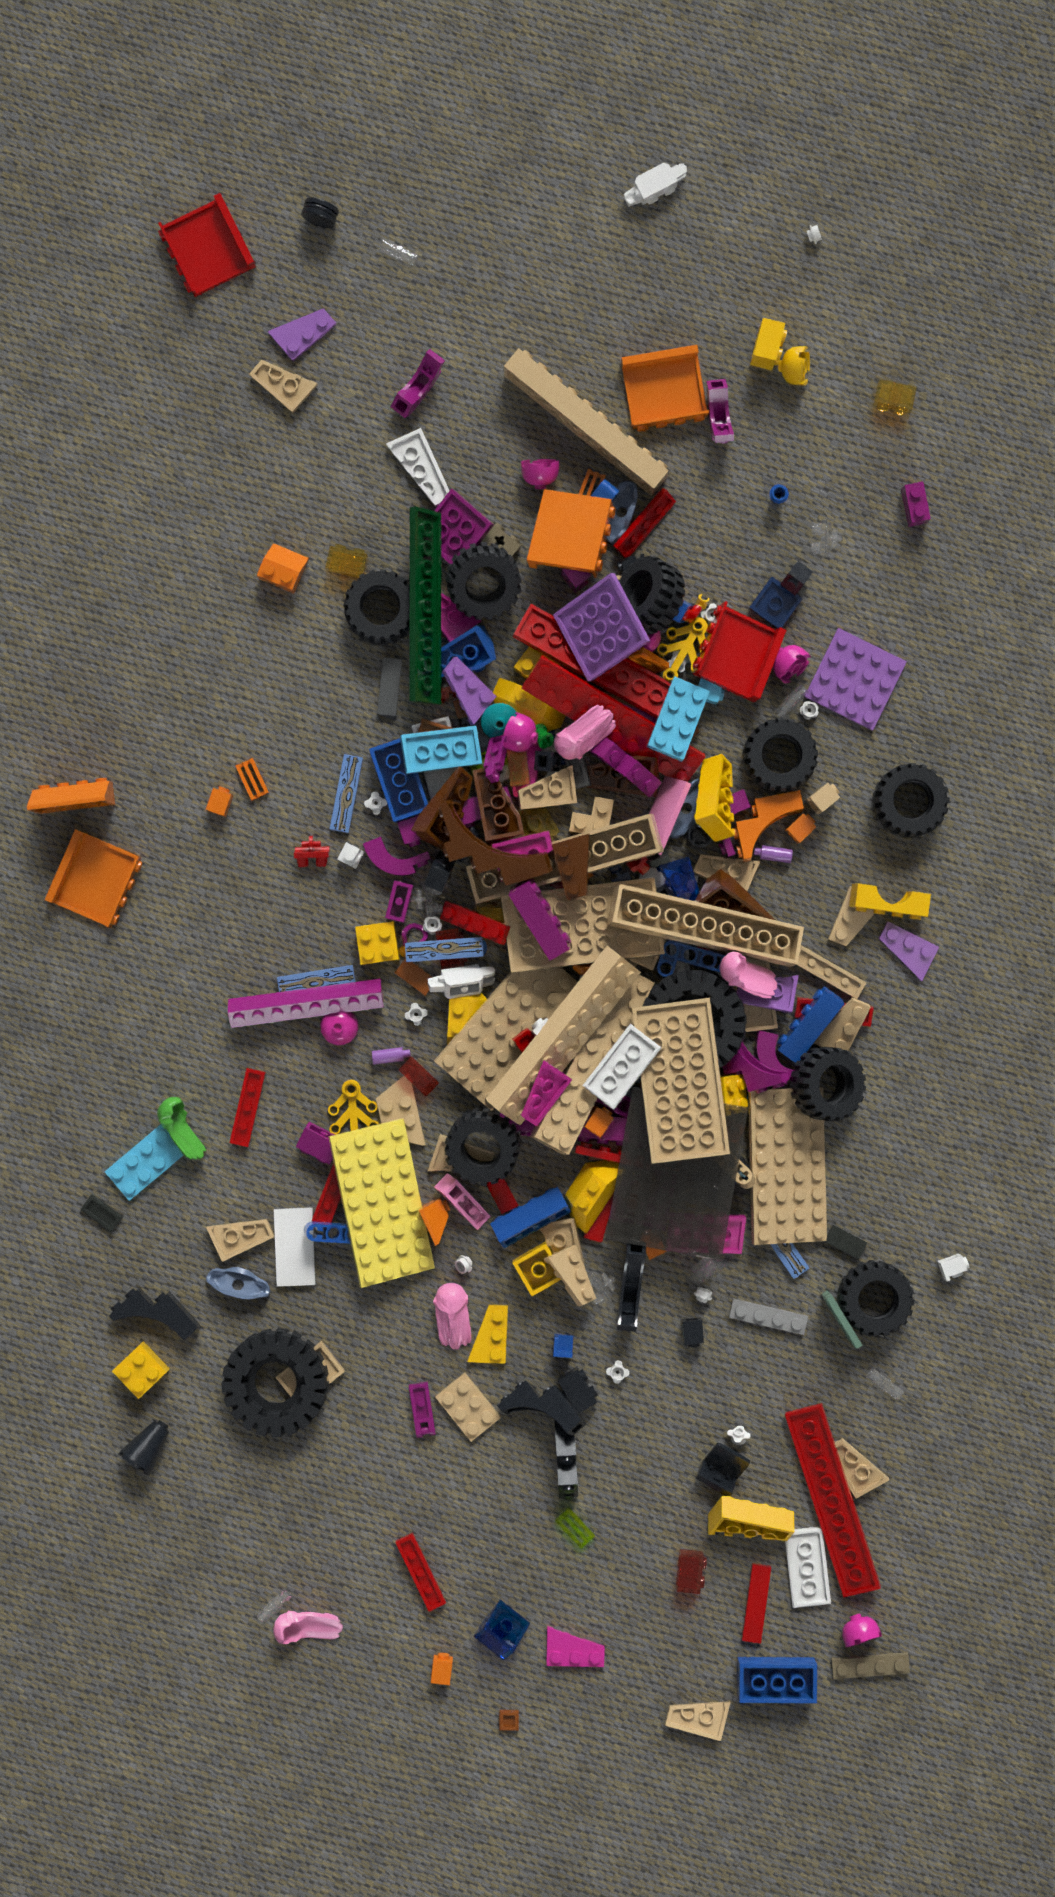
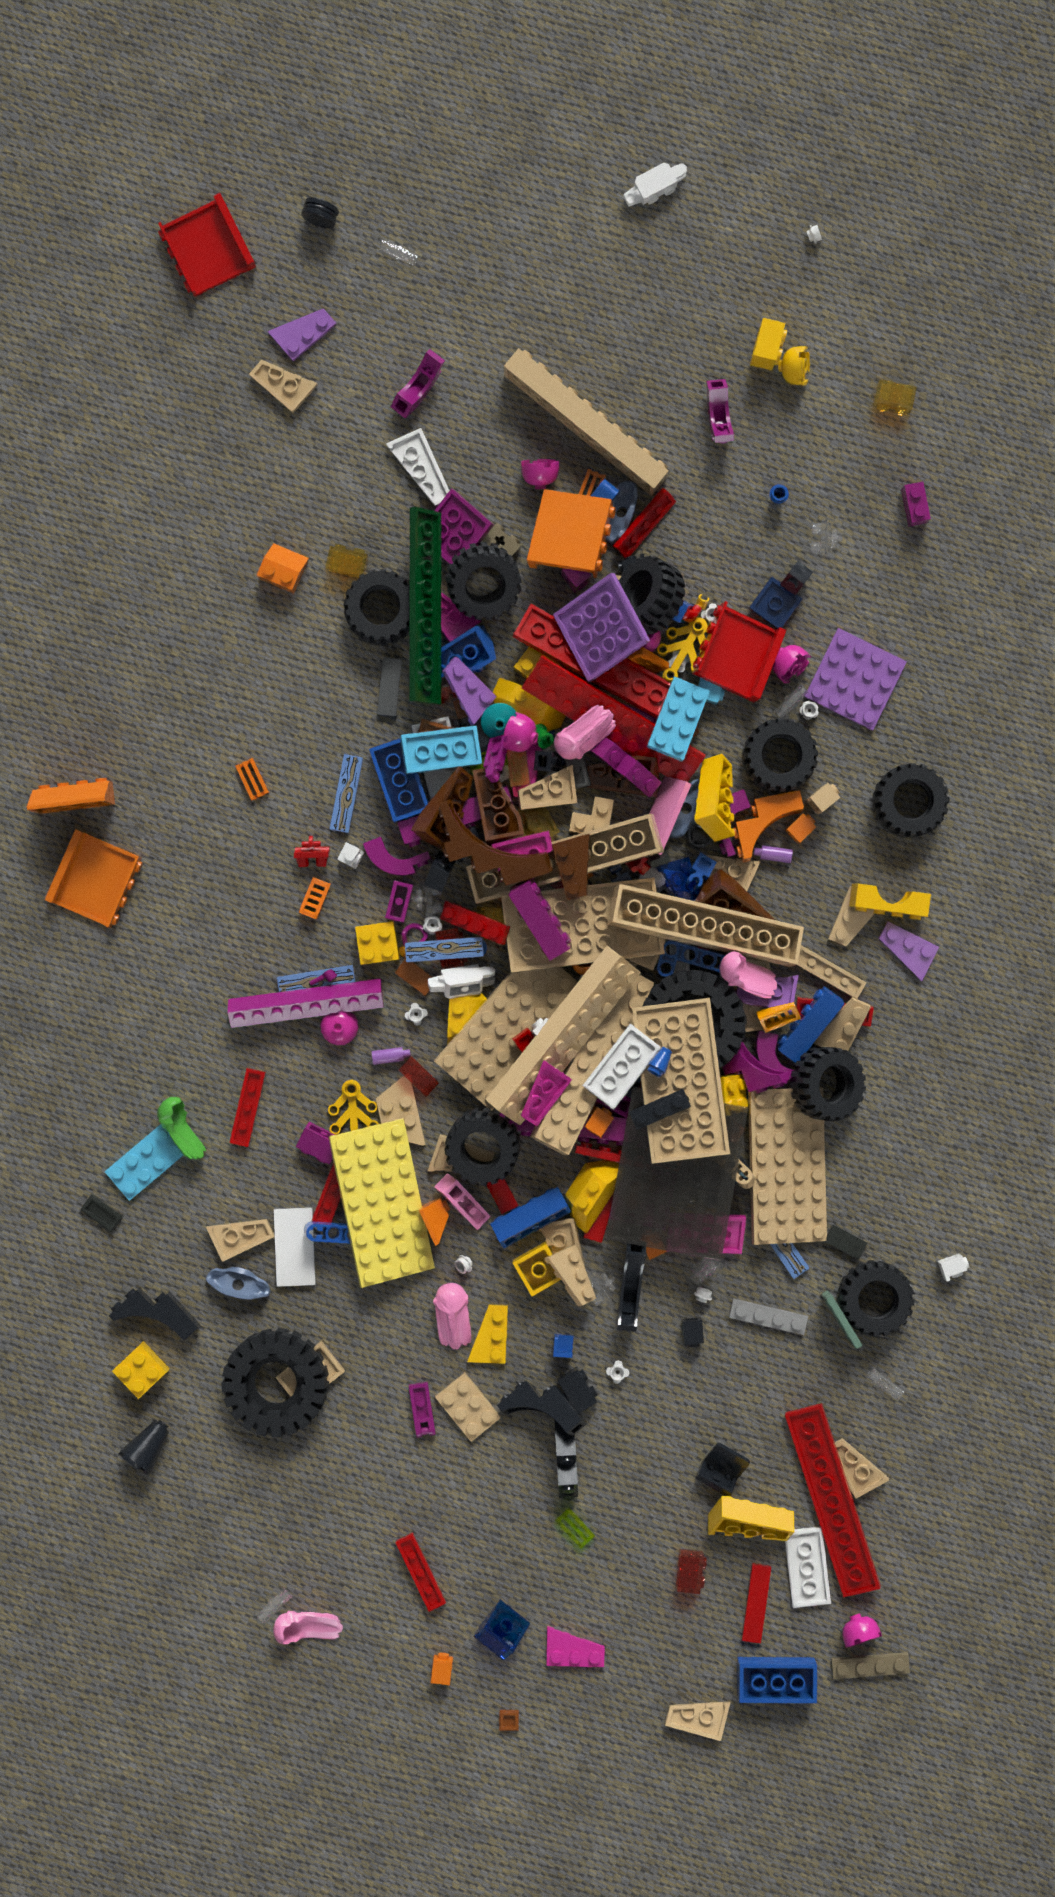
(219, 801): orange brick -> none
(315, 915): none -> orange slope
(329, 975): none -> magenta hand
(370, 803): white plate -> none
(659, 1063): none -> blue cone
(660, 1109): none -> black plate
(664, 388): orange panel -> none
(702, 869): none -> blue plate
(738, 1435): white plate -> none
(770, 1013): none -> light orange slope

